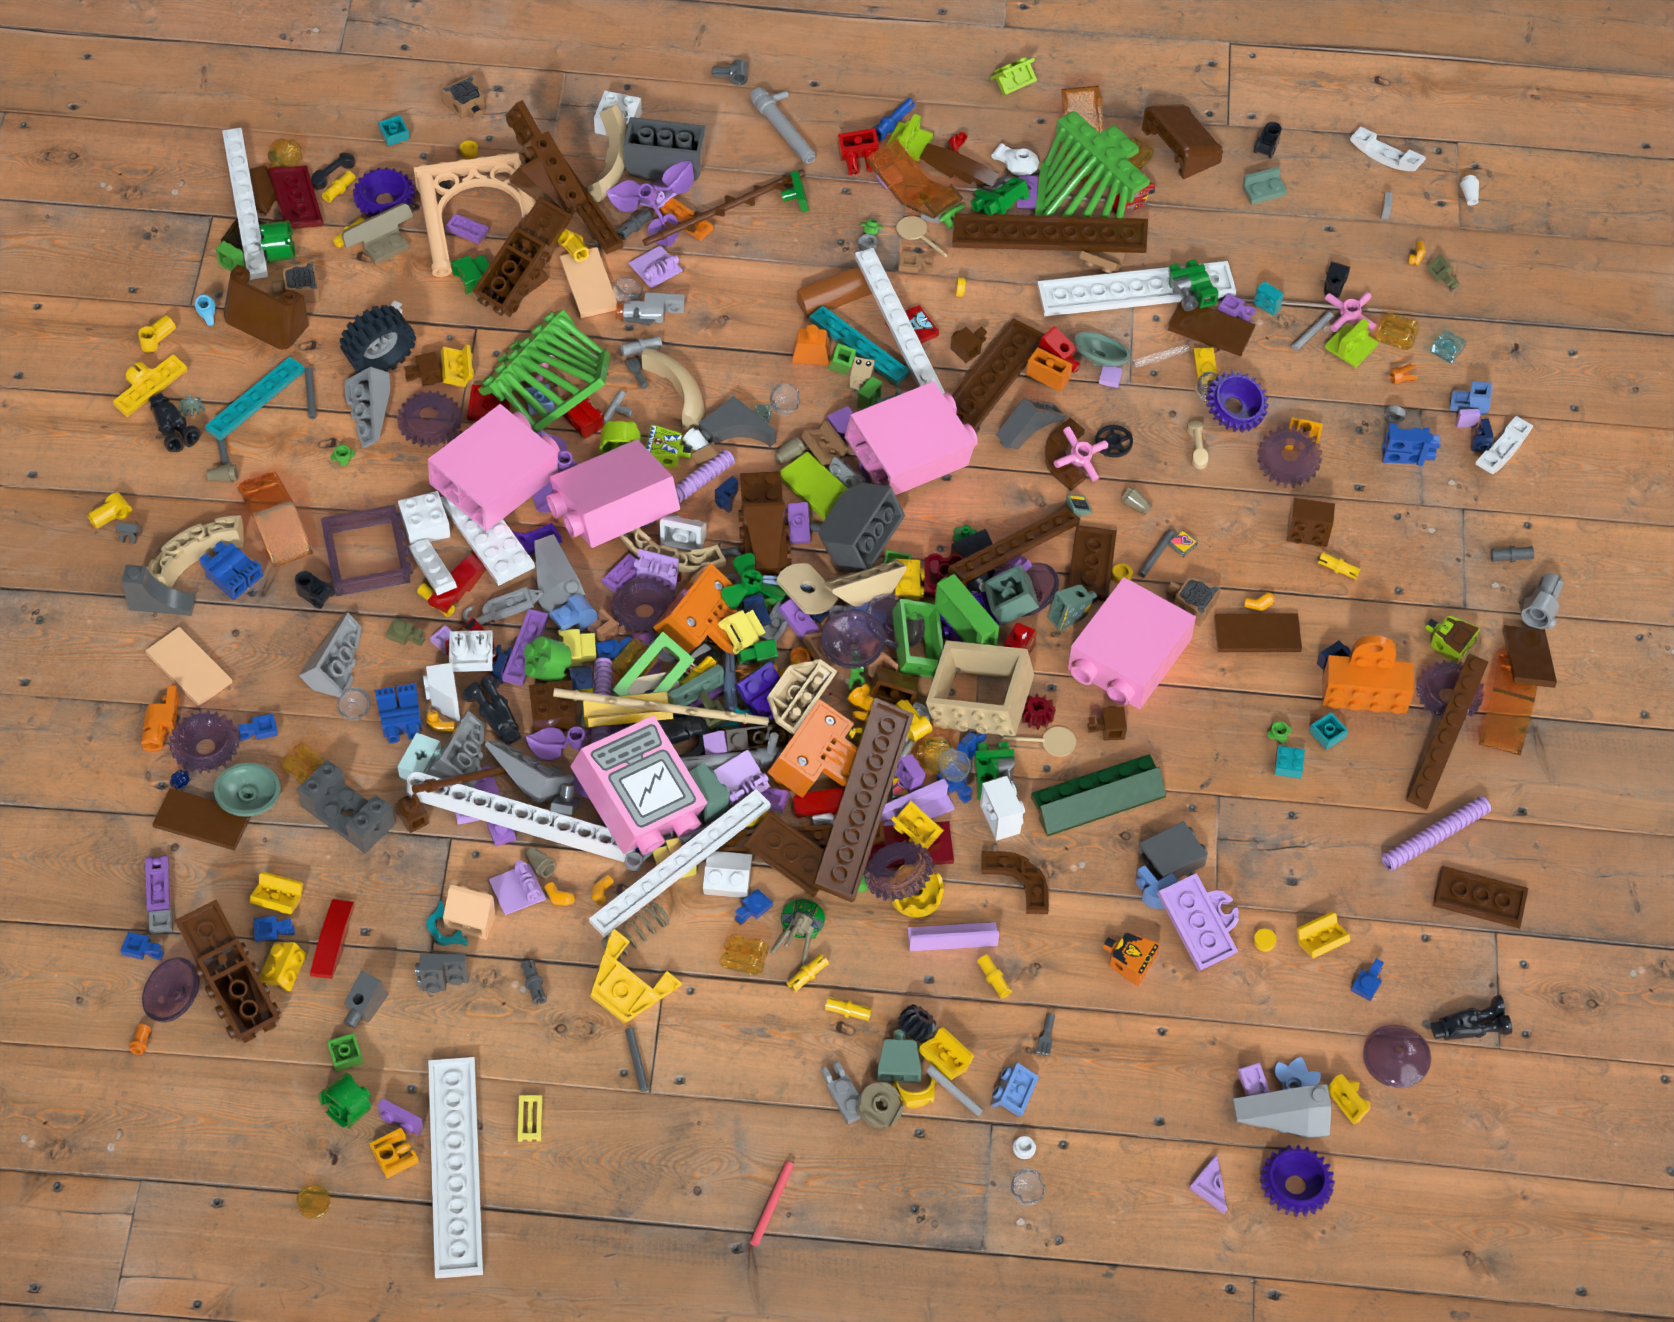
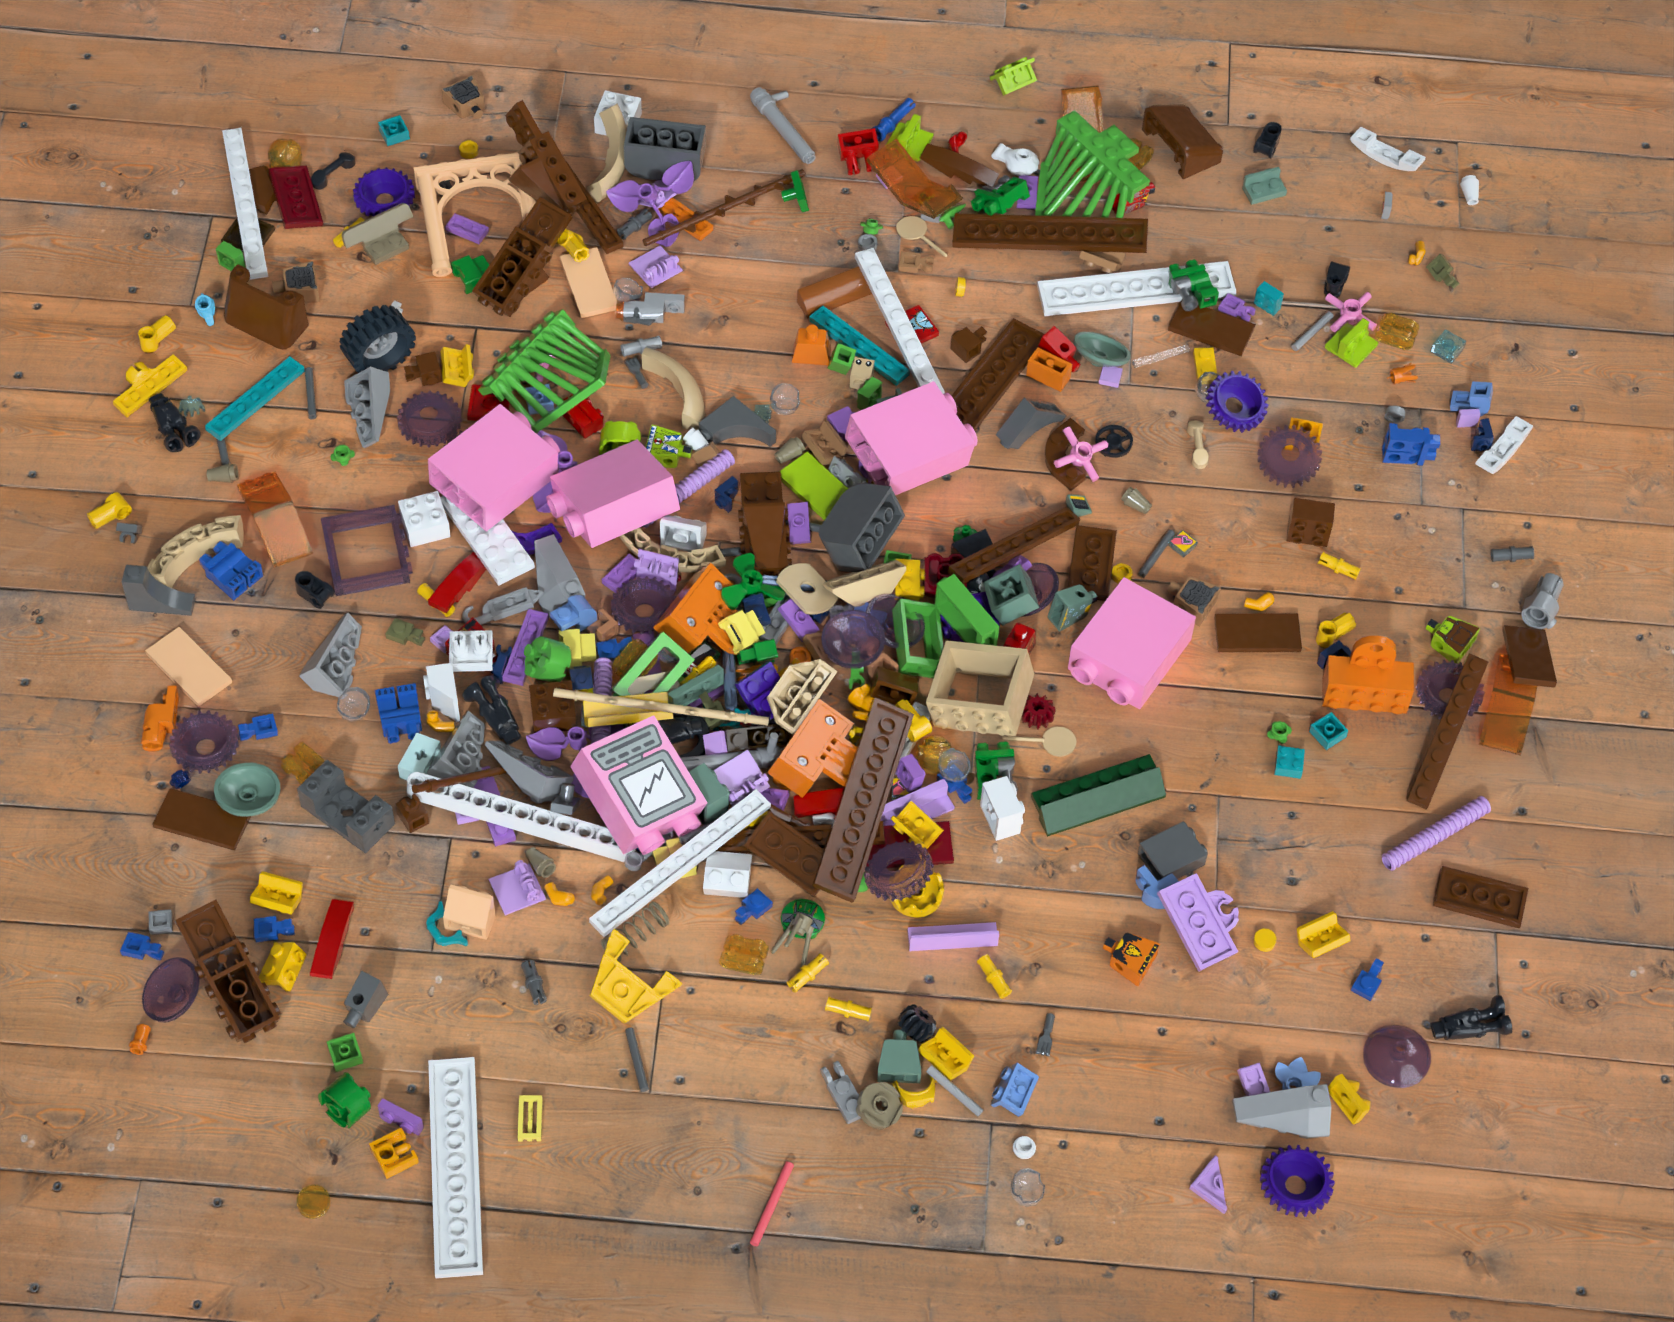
(157, 883): medium lavender plate -> none
(277, 241): green brick -> none
(338, 186): yellow pin -> none
(432, 566): white plate -> none
(439, 969): dark grey plate -> none
(616, 407): light grey piece -> none
(737, 72): dark grey axle -> none
(791, 820): none -> reddish brown piece
(969, 743): blue plate -> none
(1024, 871): reddish brown plate -> none
(1111, 723): reddish brown brick -> none
(1334, 629): none -> yellow piece

